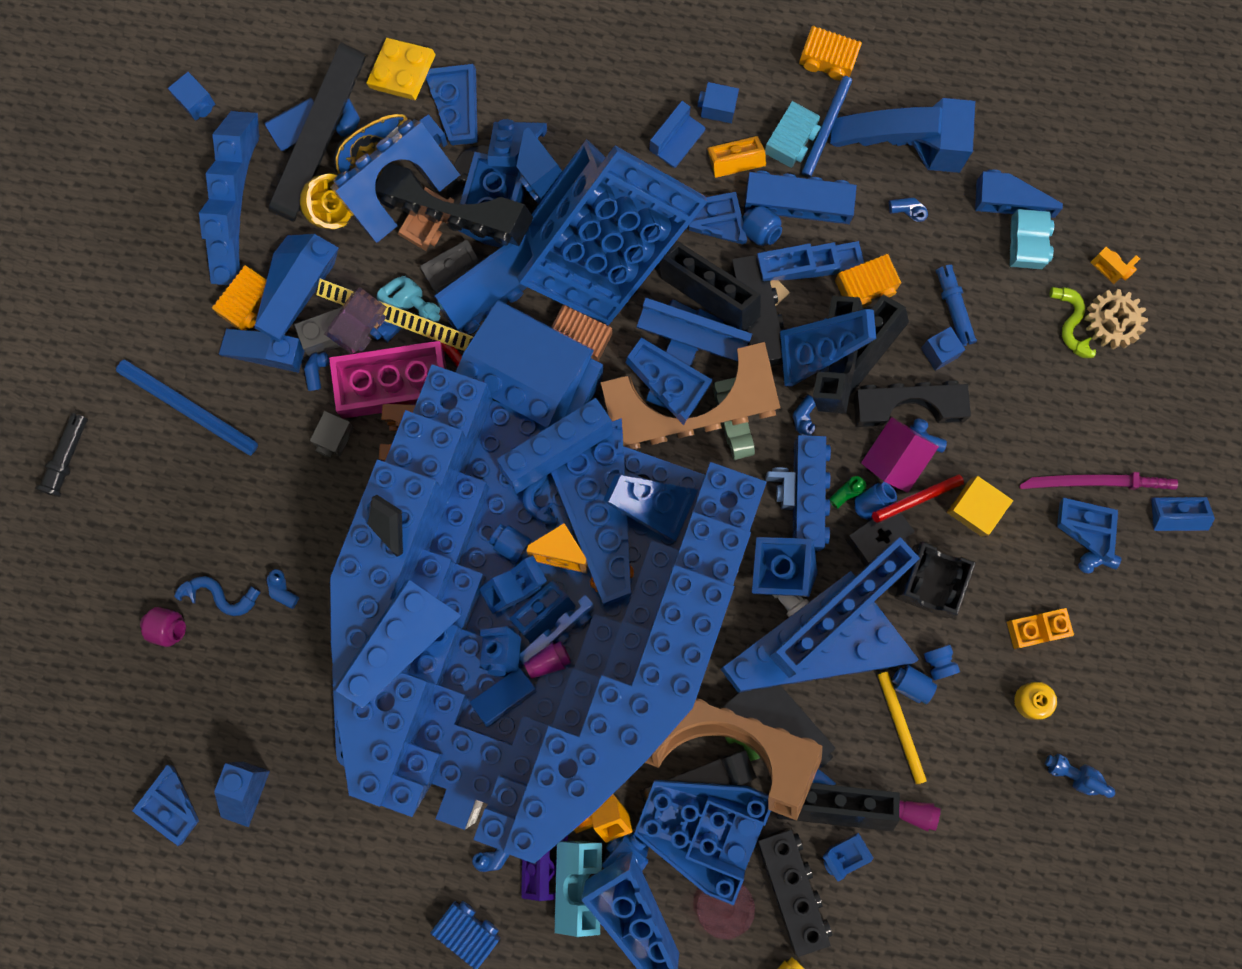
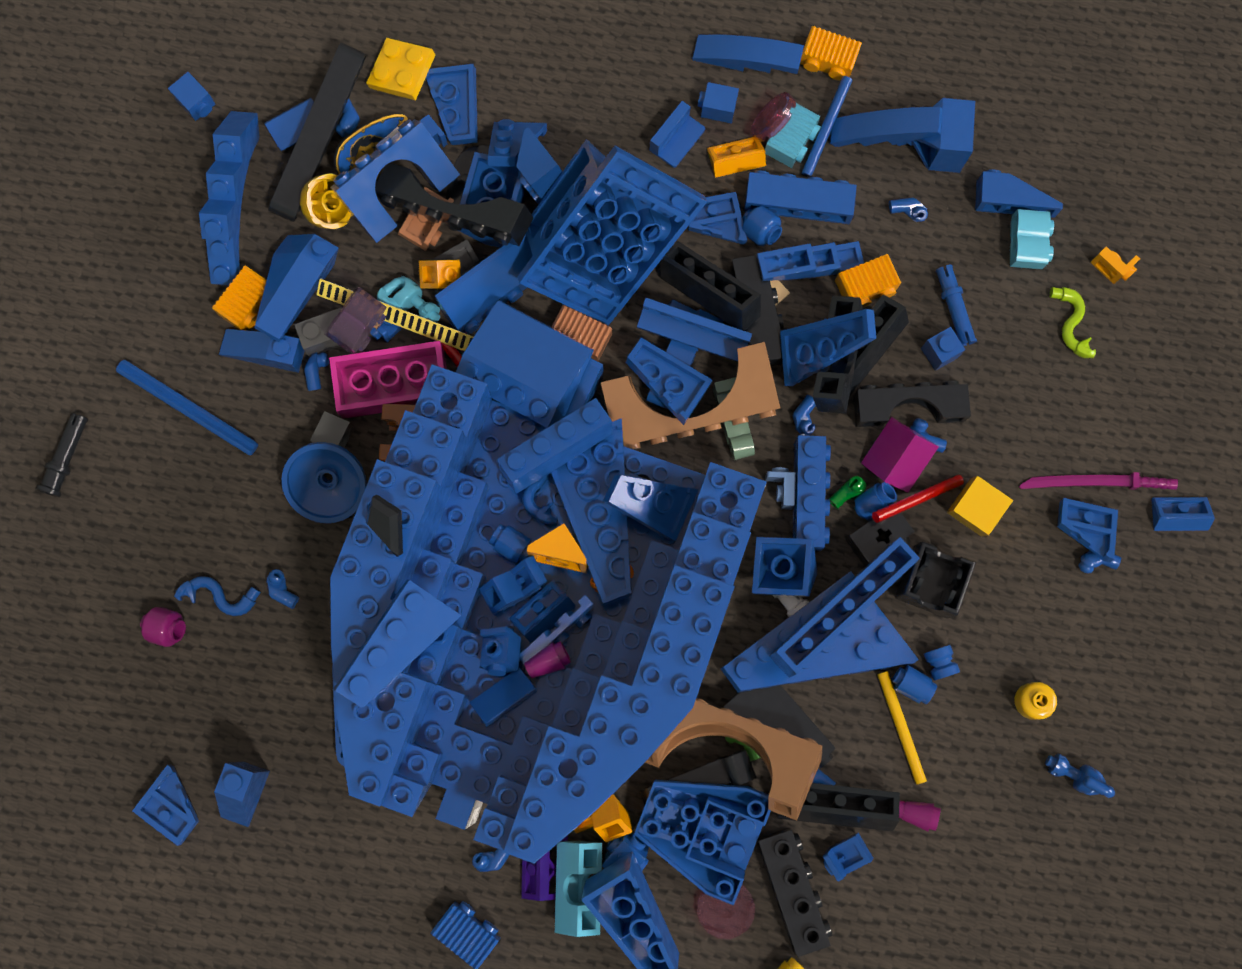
(313, 493): none -> blue dish
(438, 273): none -> light orange bracket
(748, 52): none -> blue slope
(773, 116): none -> clear pink tile
(1040, 628): light orange slope -> none
(1107, 326): tan gear -> none

